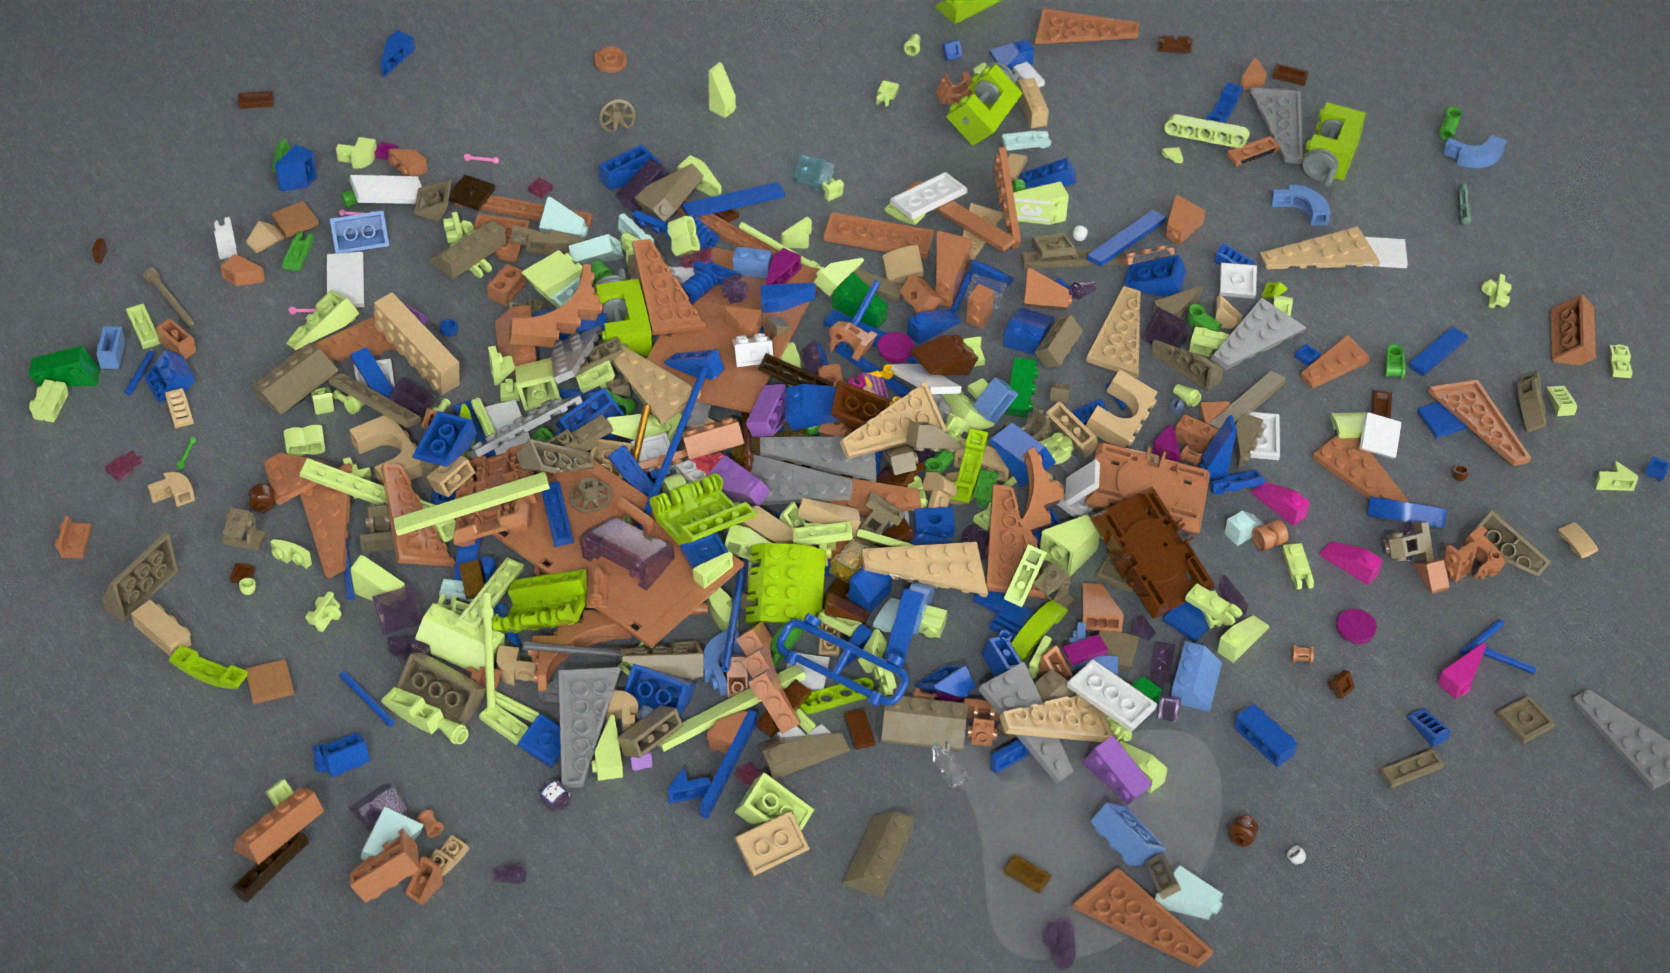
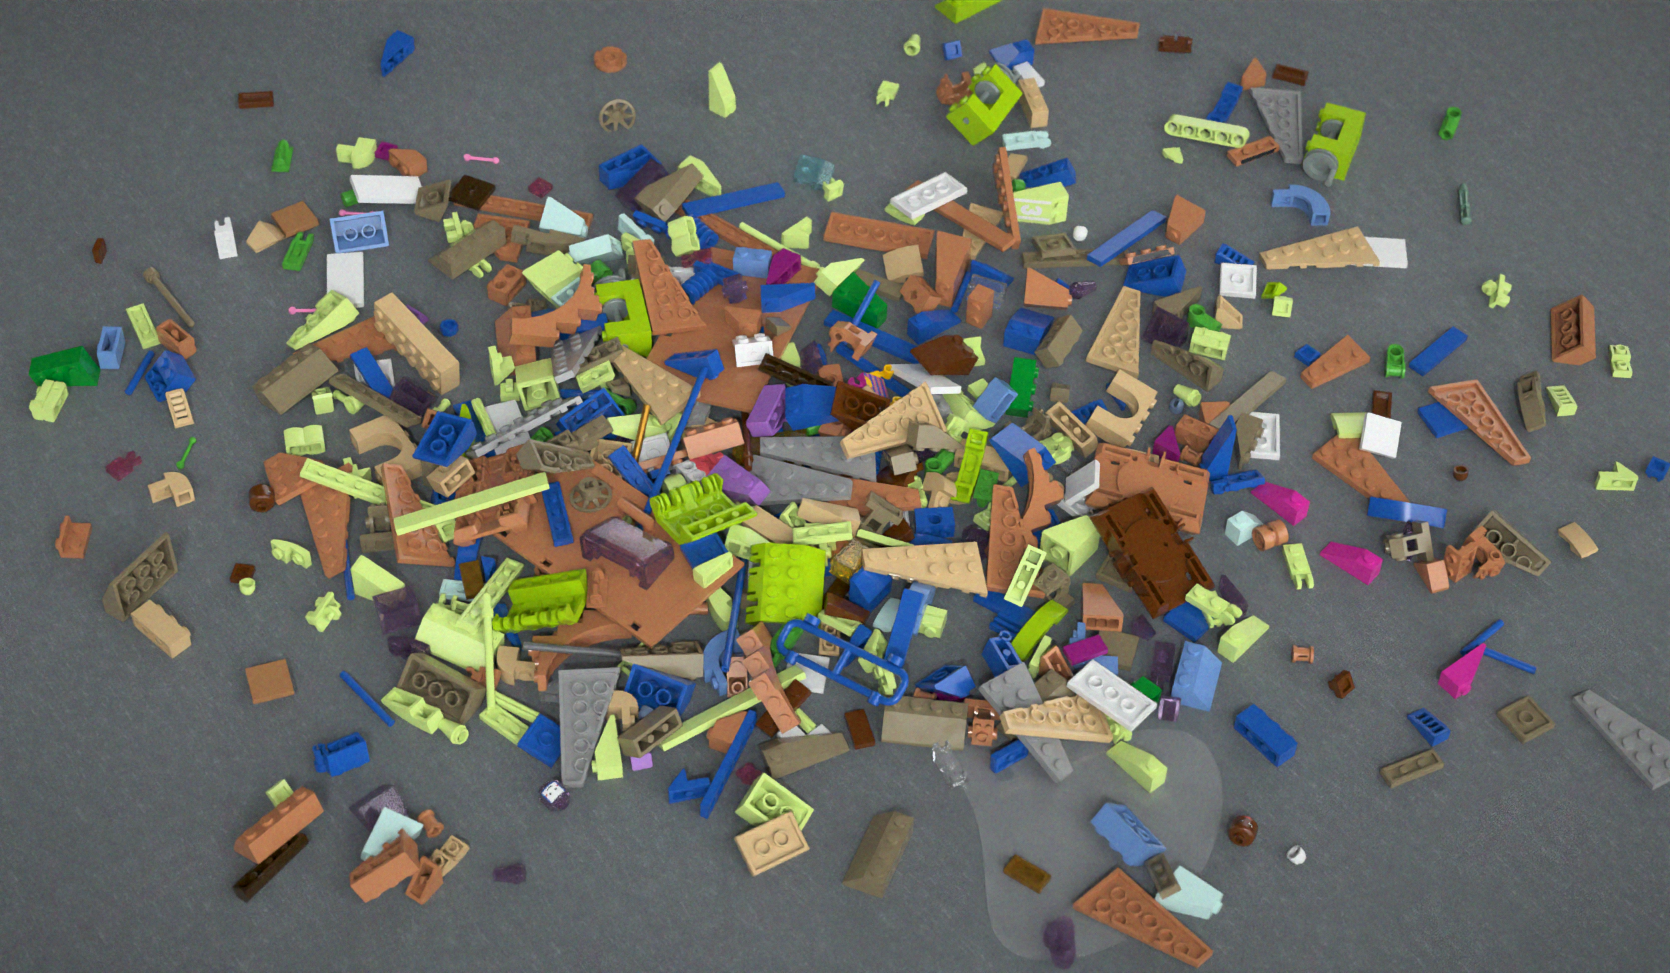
(207, 671): lime slope -> none
(242, 271): nougat slope -> none
(242, 523): dark tan tile -> none
(296, 169): blue slope -> none
(728, 215): reddish brown tile -> none
(837, 698): lime beam -> none
(895, 347): magenta tile -> none
(1117, 770): medium lavender wedge -> none
(1258, 332): light grey wing -> none
(1356, 626): magenta tile -> none
(1476, 156): medium blue arch -> none

